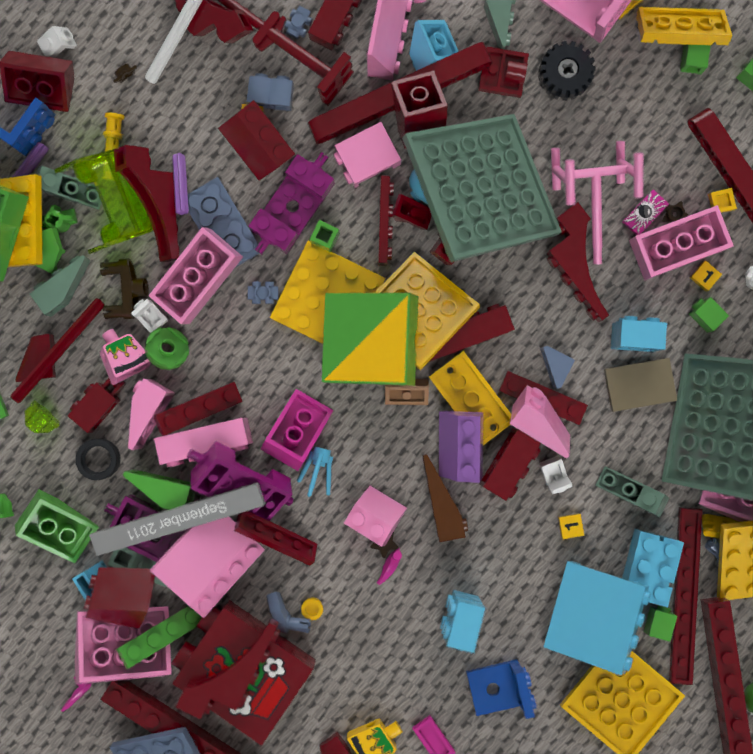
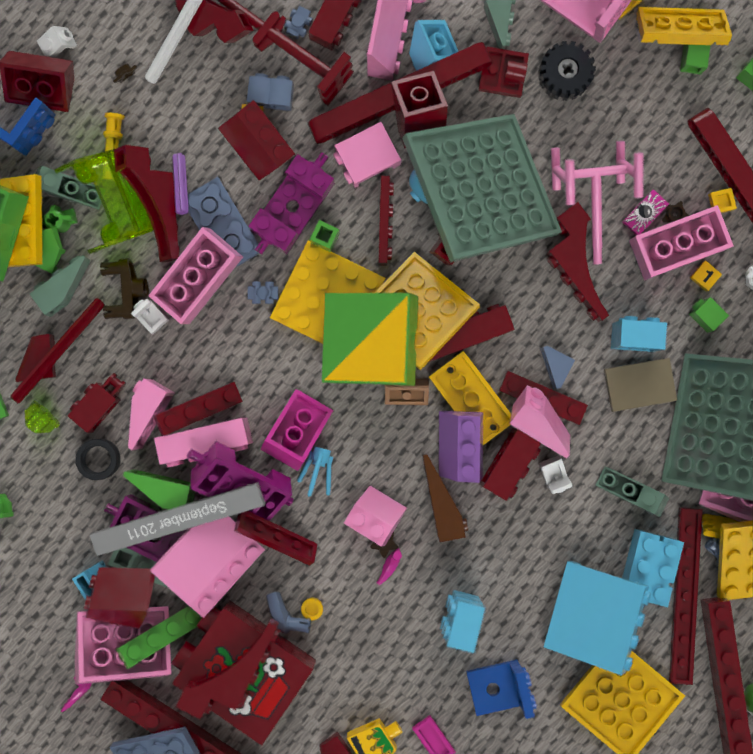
(32, 160): medium lavender axle -> none
(55, 526): bright green slope -> none
(122, 356): bright pink torso -> none
(163, 359): bright green tile -> none
(412, 212): dark red slope -> none
(571, 526): yellow tile -> none
(660, 623): bright green brick -> none

